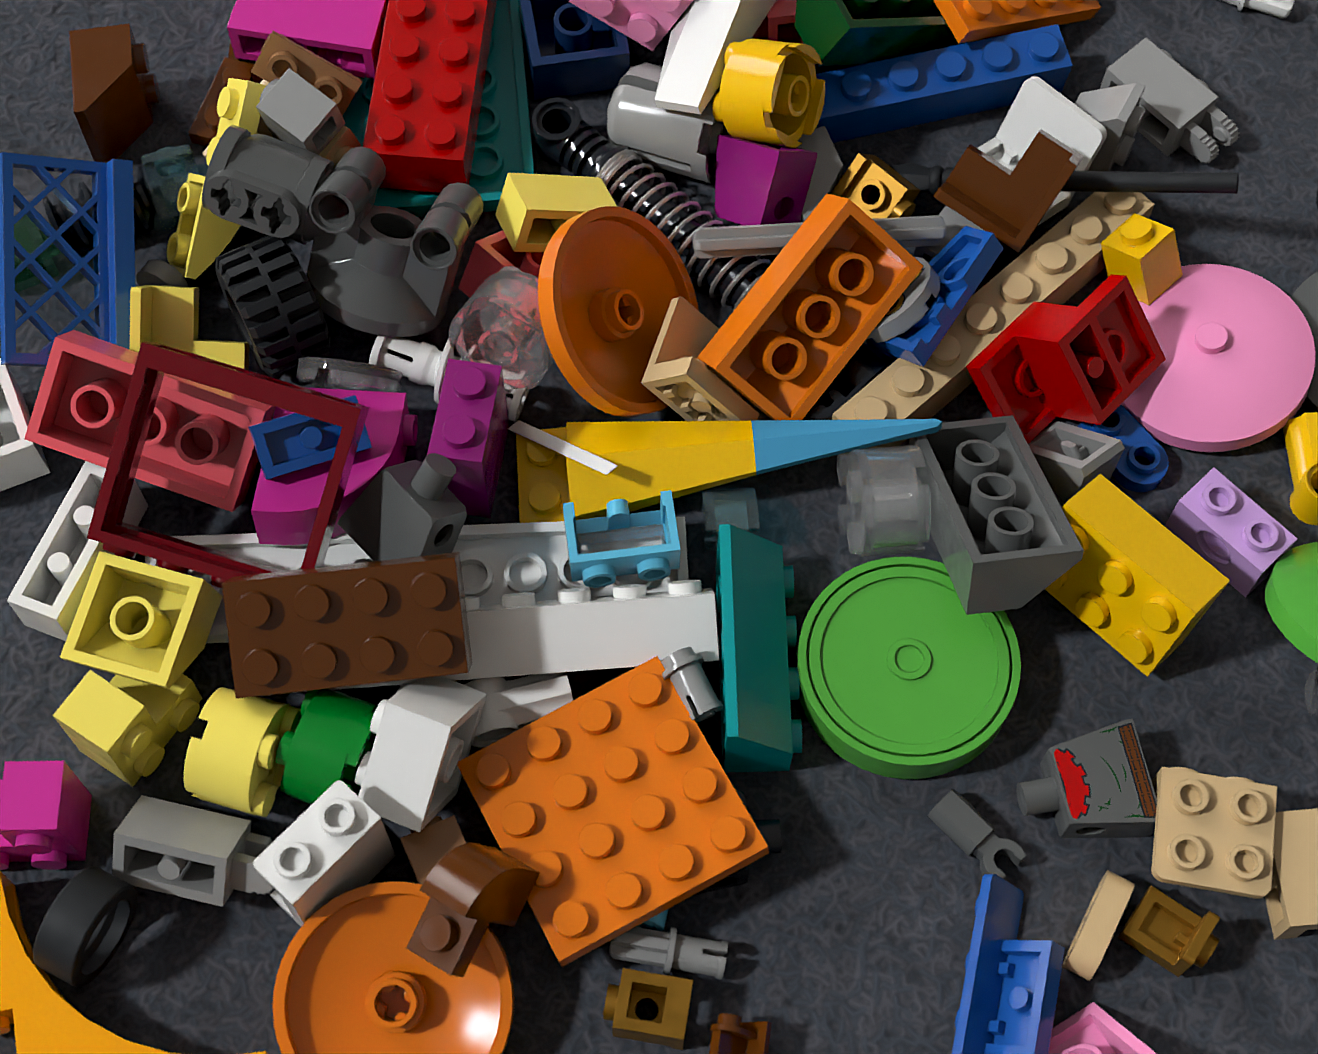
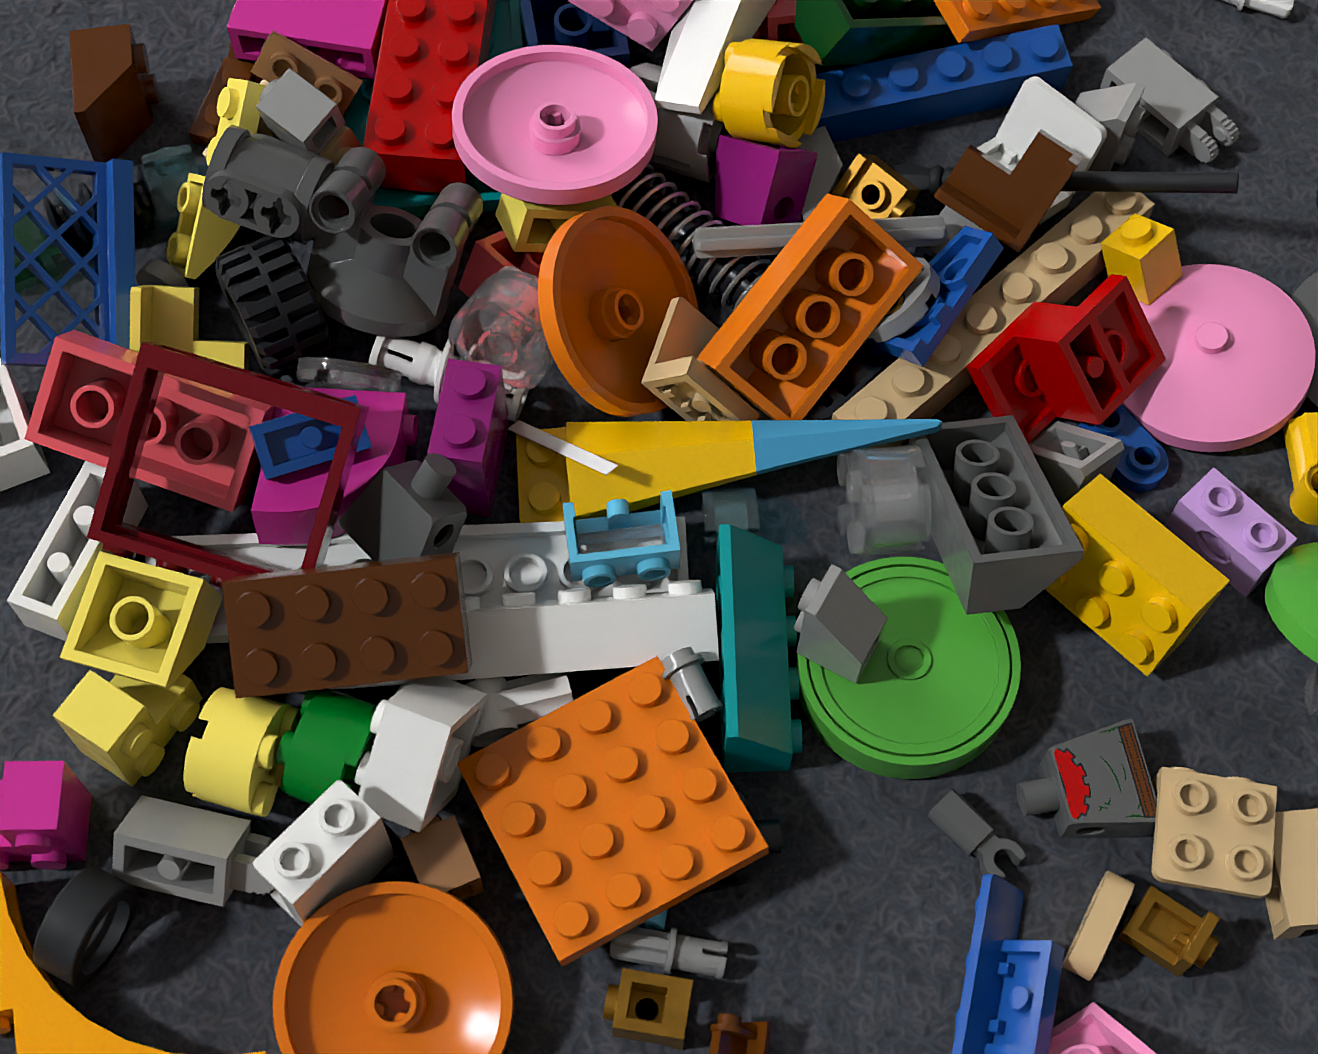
(467, 893): reddish brown brick -> none
(554, 124): none -> bright pink dish
(838, 624): none -> light grey slope

